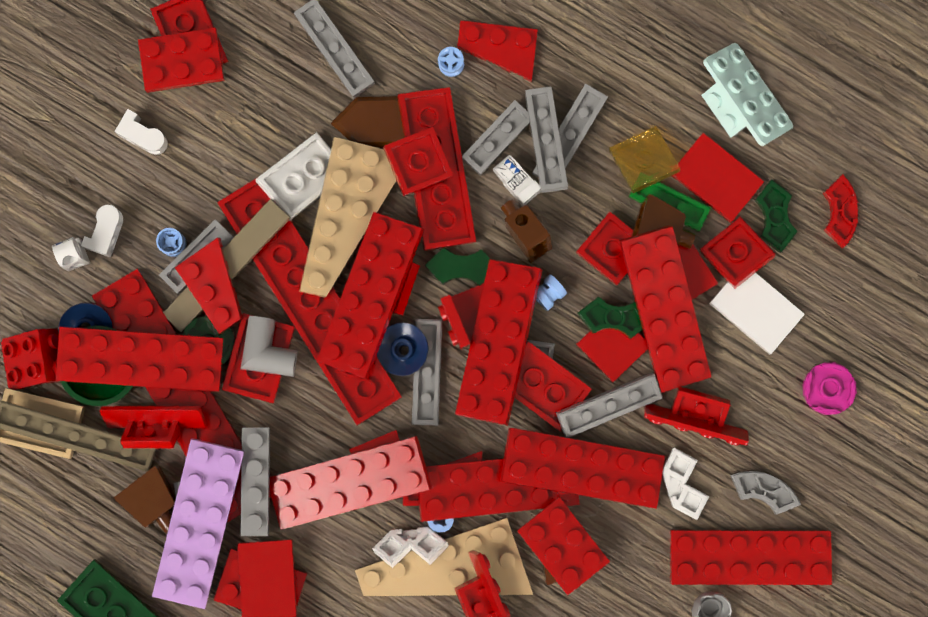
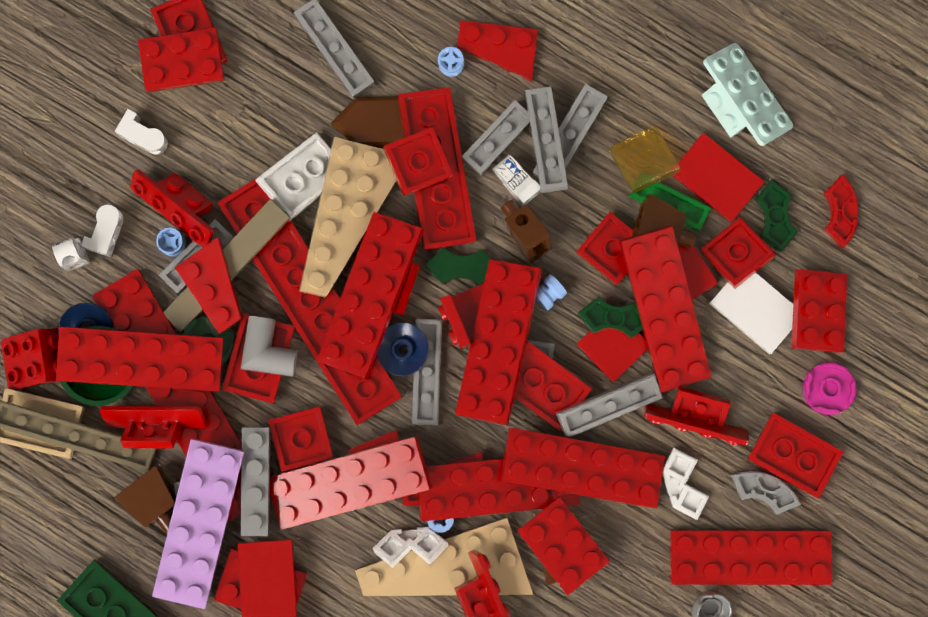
(177, 203): none -> red bracket
(301, 439): none -> red plate
(795, 455): none -> red plate
(819, 311): none -> red plate

